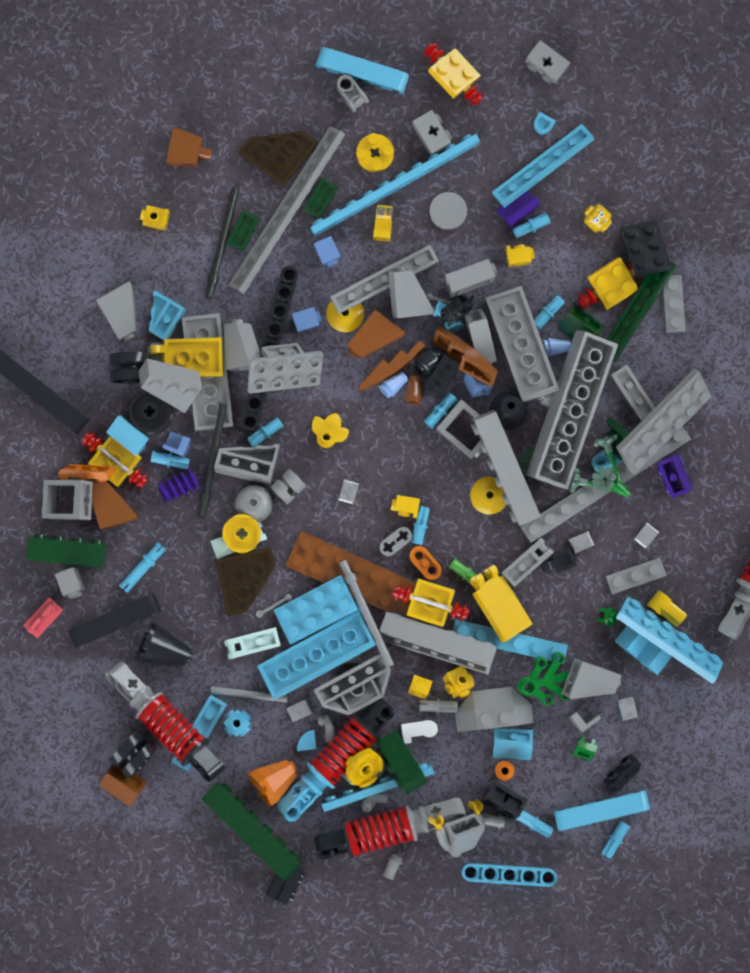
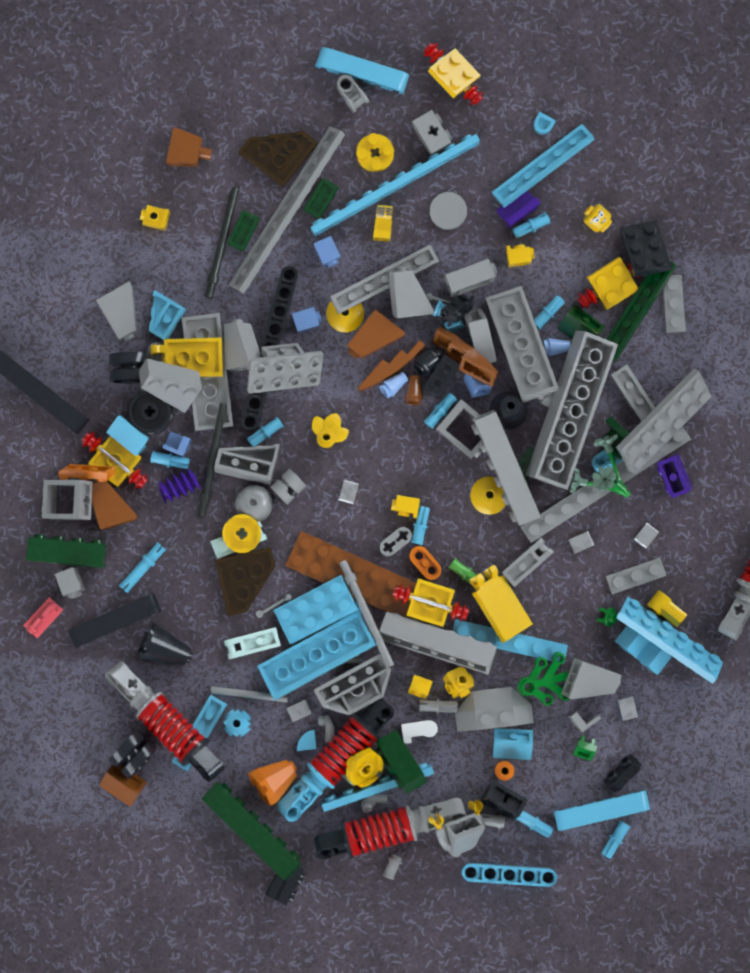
(543, 53): light grey brick -> none
(561, 561): black plate -> none

